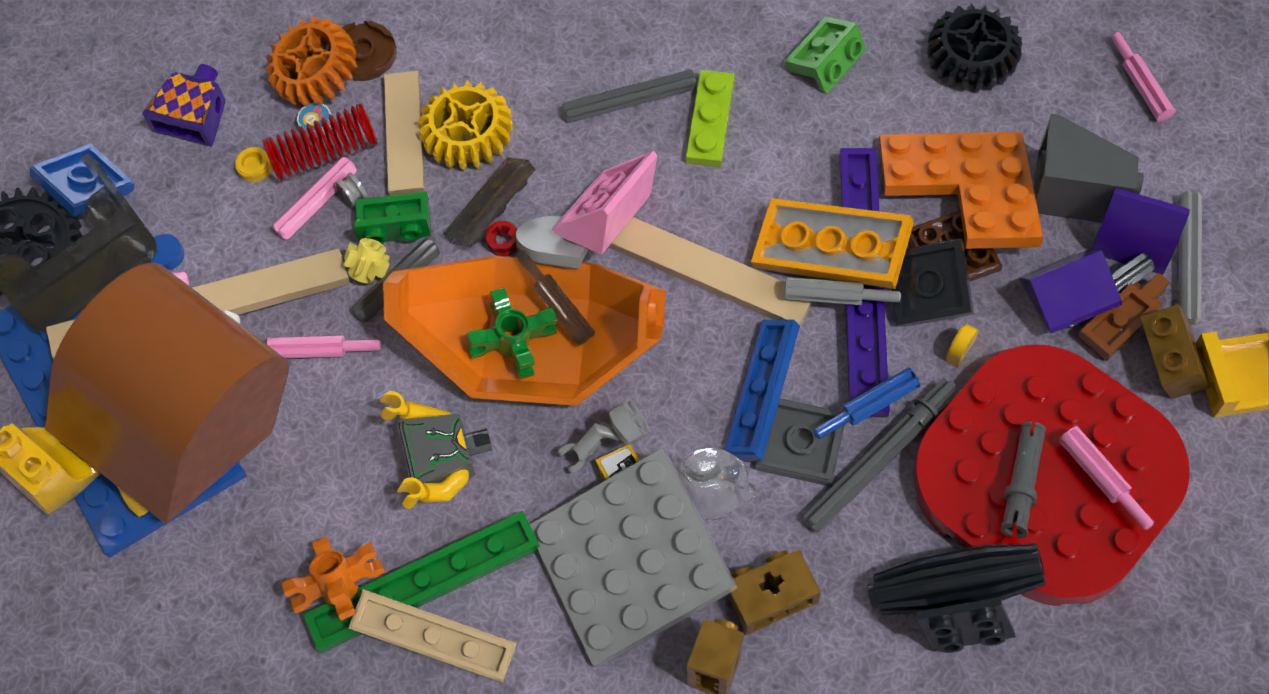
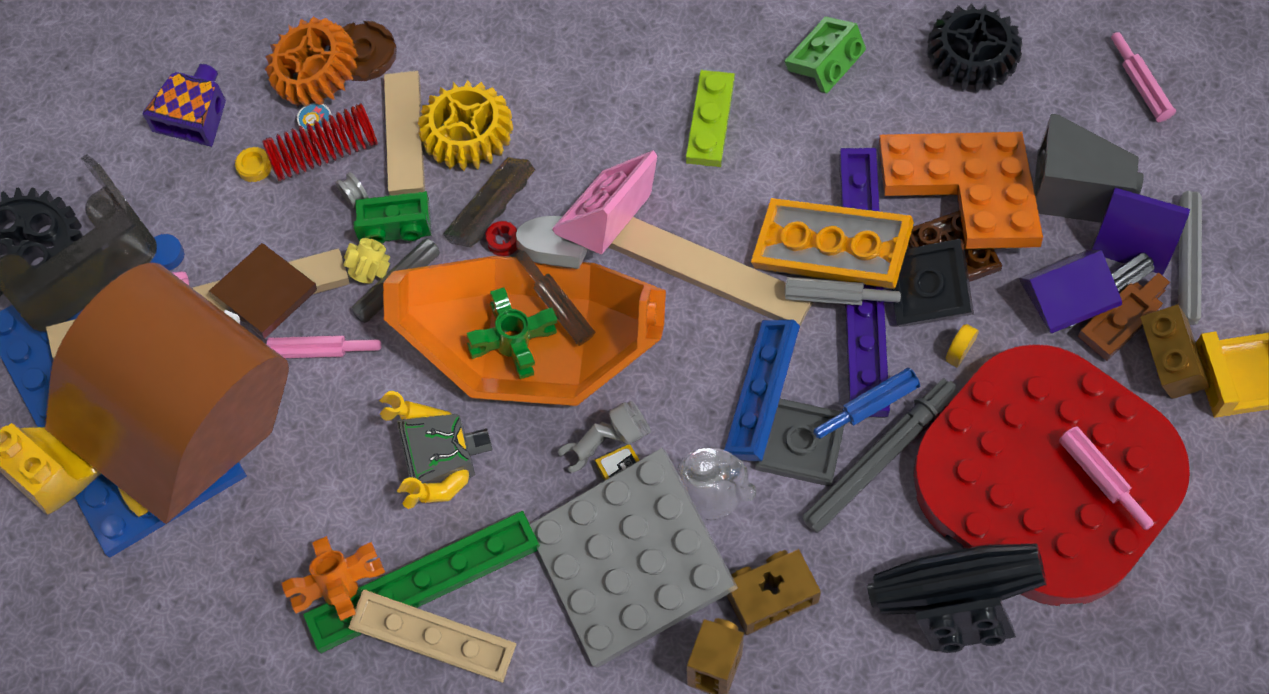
(71, 181): blue plate -> none
(263, 290): none -> reddish brown tile
(313, 199): bright pink axle -> none
(629, 95): dark grey axle -> none
(1021, 493): dark grey pin -> none

